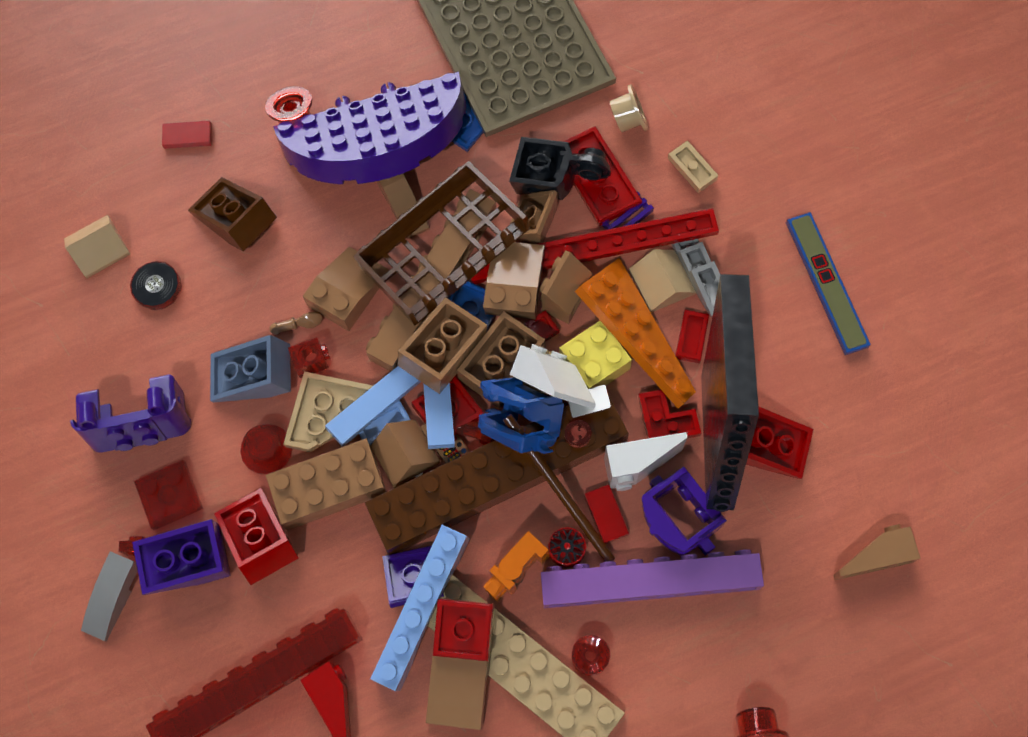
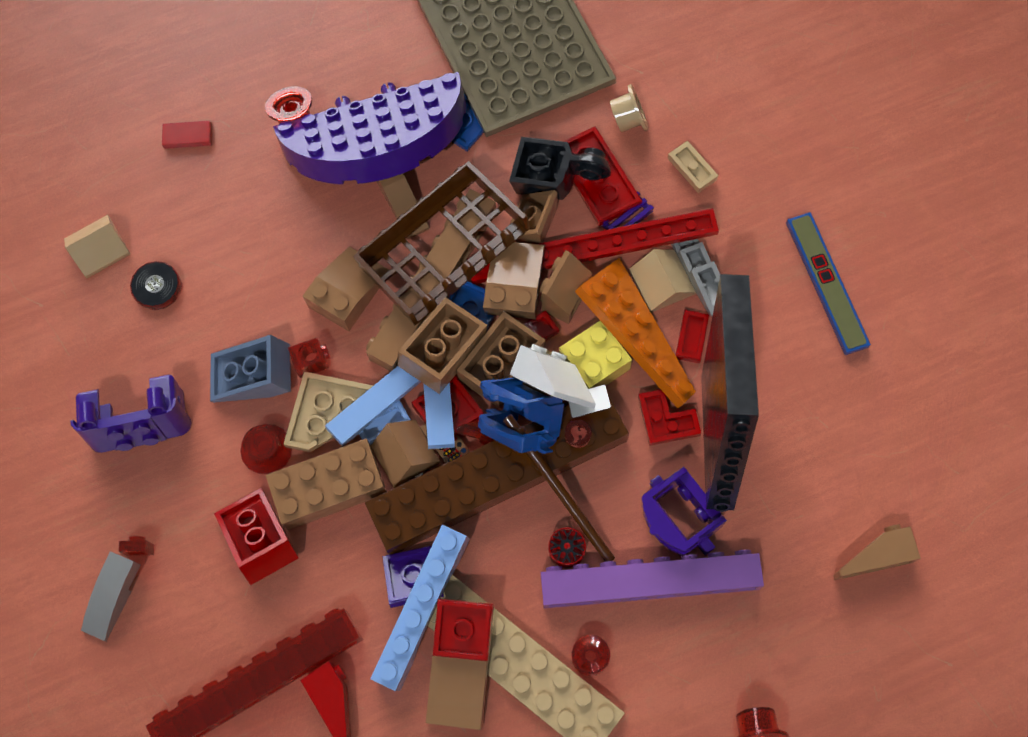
(168, 495): clear red plate -> none
(181, 558): dark purple slope -> none
(233, 213): reddish brown slope -> none
(307, 320): medium nougat piece -> none
(514, 566): orange hips -> none
(606, 514): red tile -> none
(635, 460): white slope -> none
(779, 445): red slope -> none

